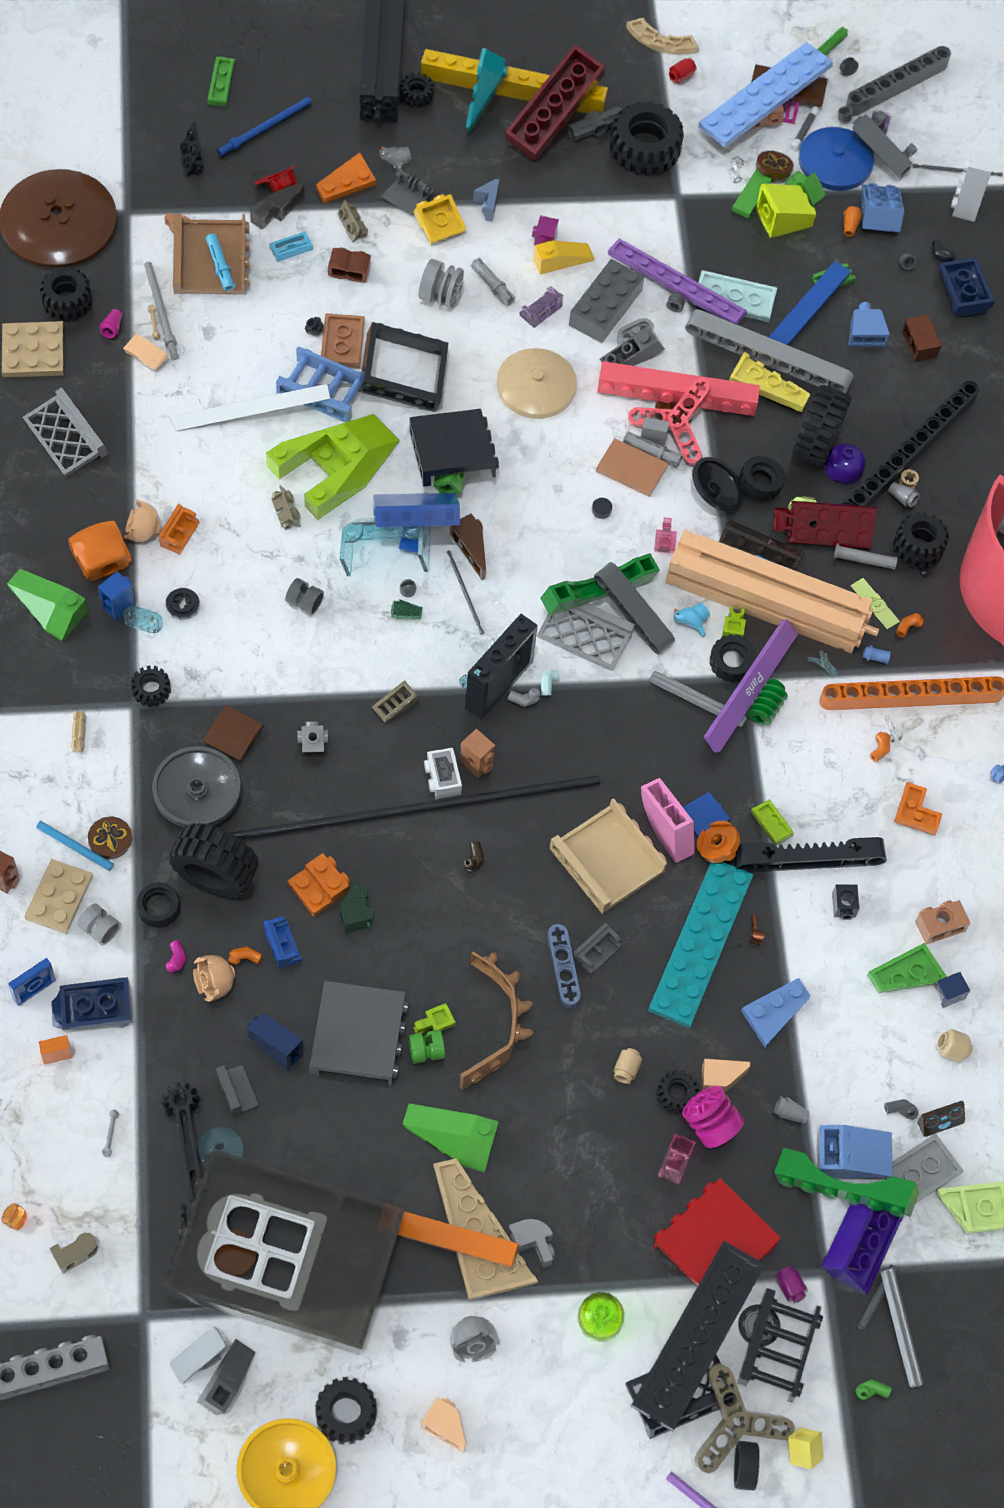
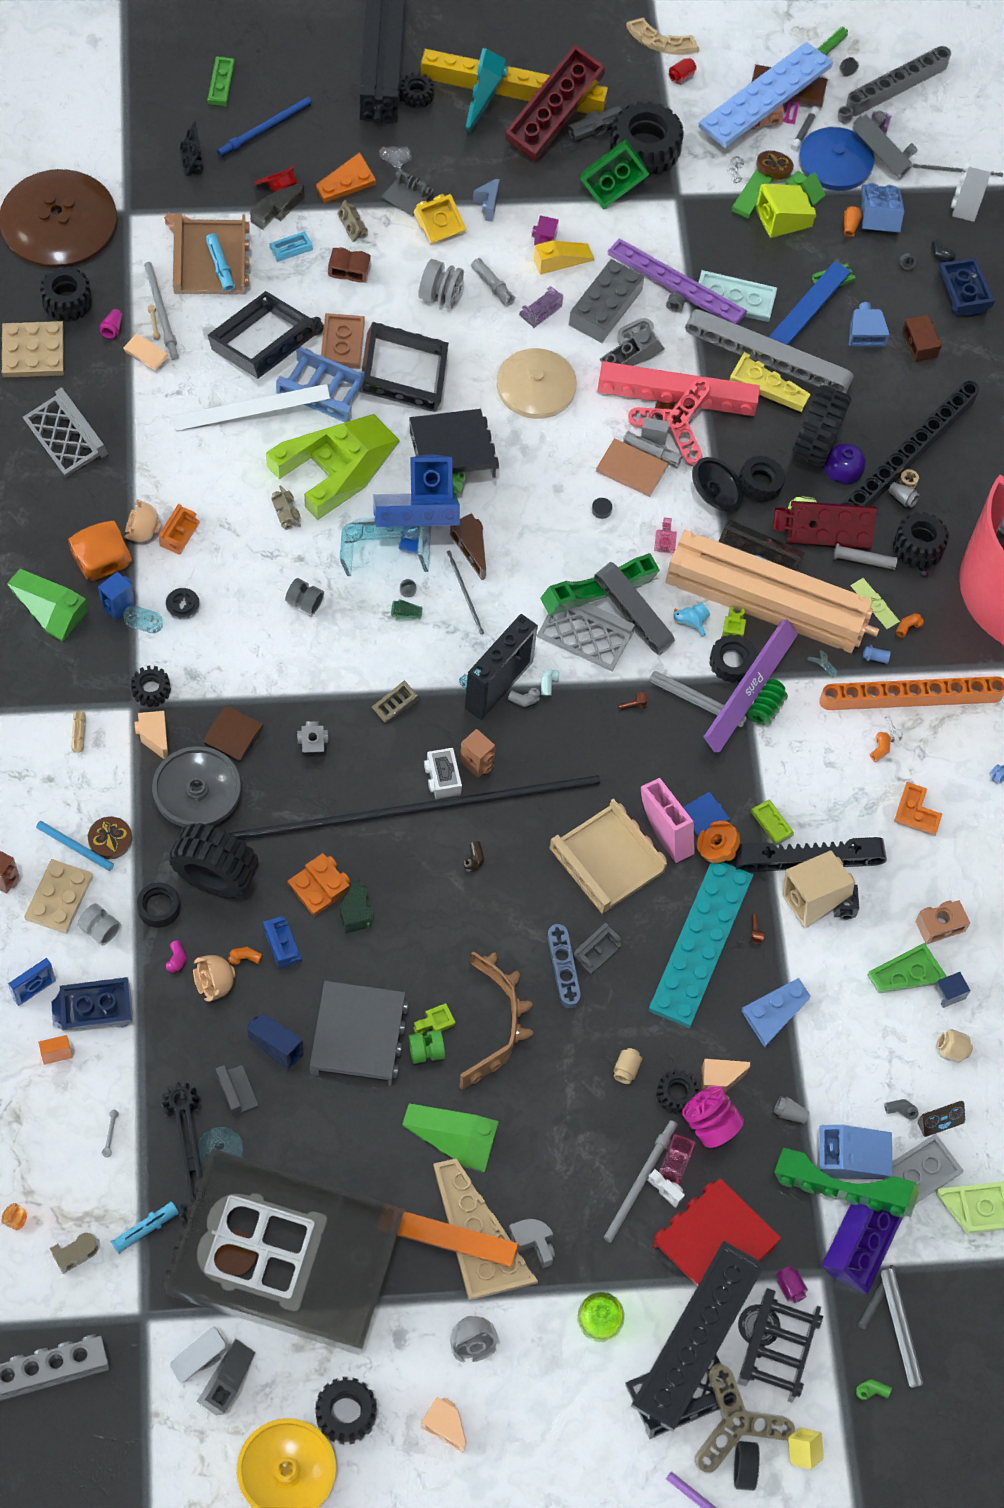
(153, 731): none -> light nougat slope
(167, 1212): none -> medium azure pin
(300, 333): none -> black window
(431, 477): none -> blue slope
(614, 174): none -> green slope
(640, 702): none -> copper hand
(662, 1144): none -> light grey bar
(670, 1191): none -> white plate
(817, 887): none -> tan slope

